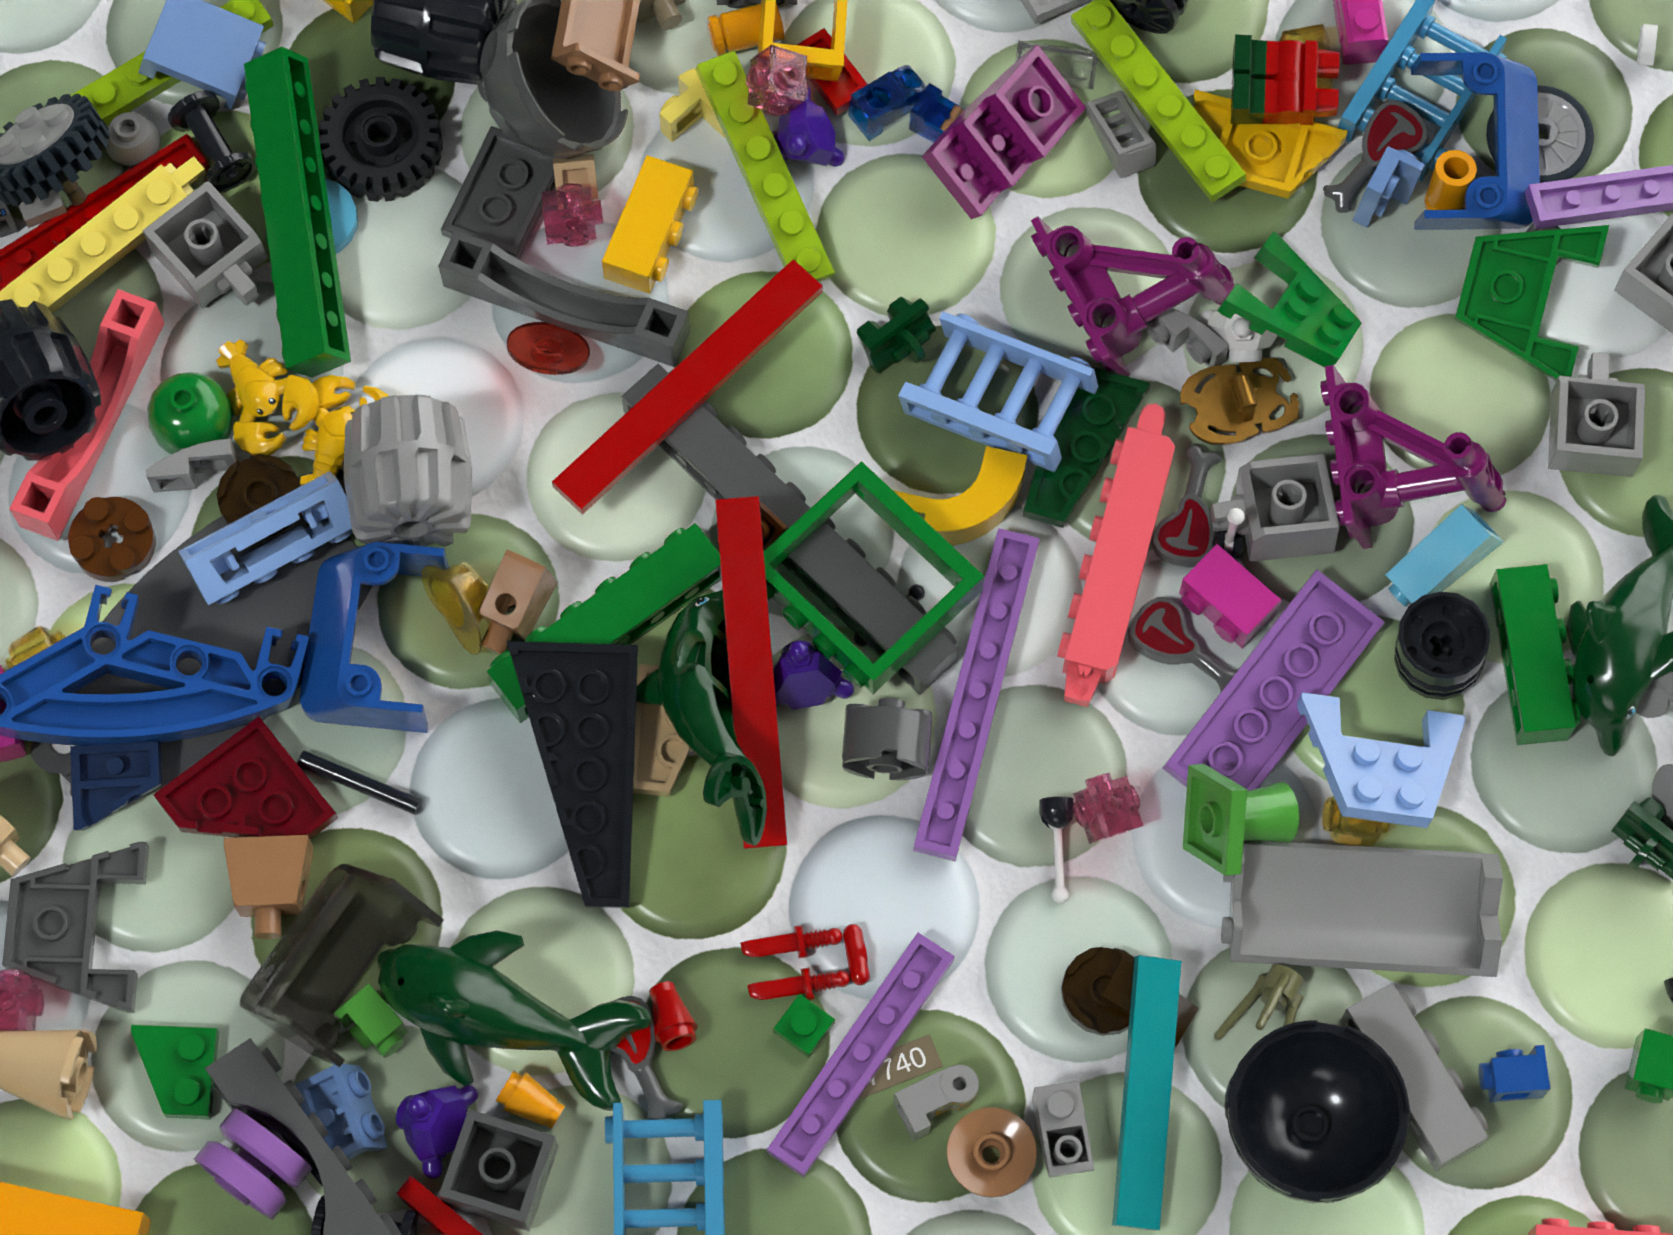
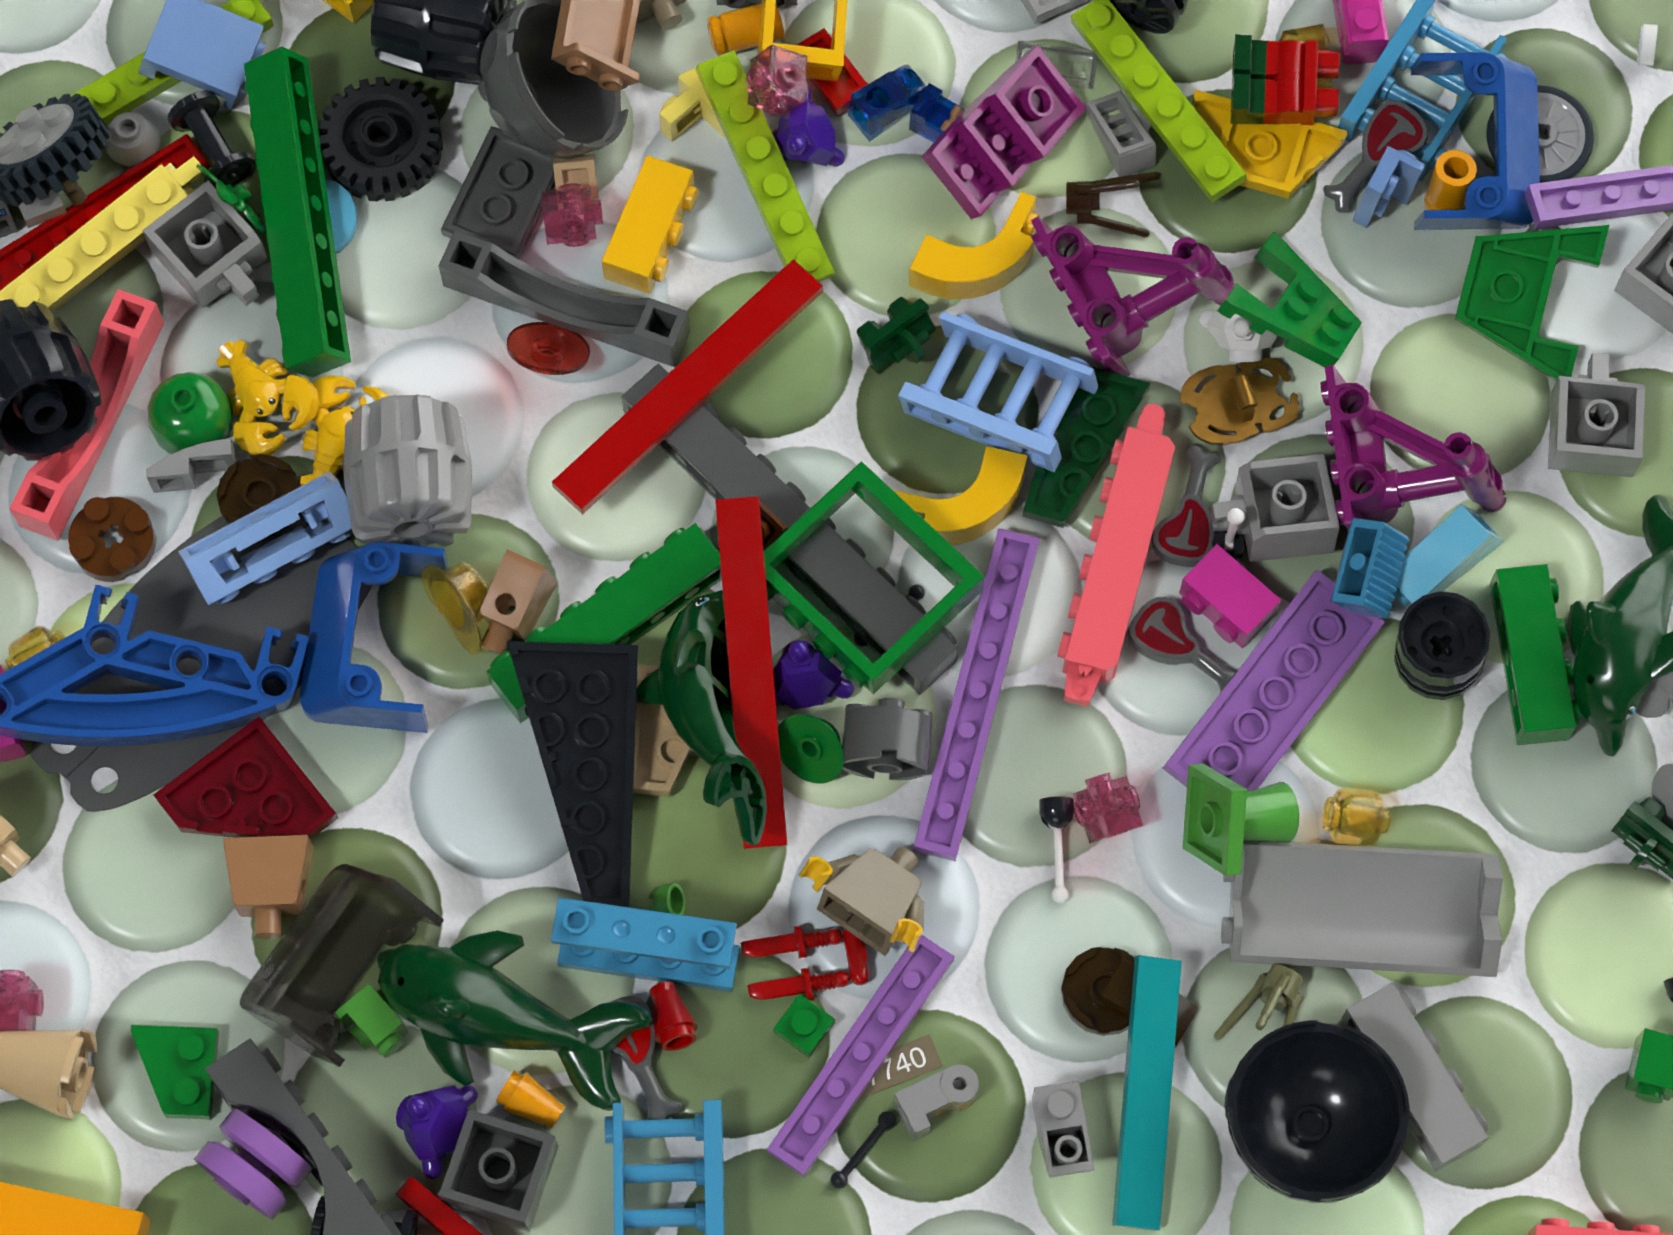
(55, 925): dark grey wing -> none
(111, 778): dark blue wing -> none
(237, 197): none -> green piece
(345, 1108): medium blue bracket -> none
(359, 782): black bar -> none
(645, 944): none -> dark azure fence
(668, 899): none -> bright green hinge
(810, 748): none -> green piece
(871, 896): none -> torso
(886, 1122): none -> black hinge
(977, 270): none -> yellow arch
(997, 1130): medium nougat dish -> none
(1085, 196): none -> dark brown plant
(1177, 328): light grey slope -> none
(1369, 568): none -> dark azure brick
(1382, 777): light blue wing -> none
(1515, 1075): blue brick -> none

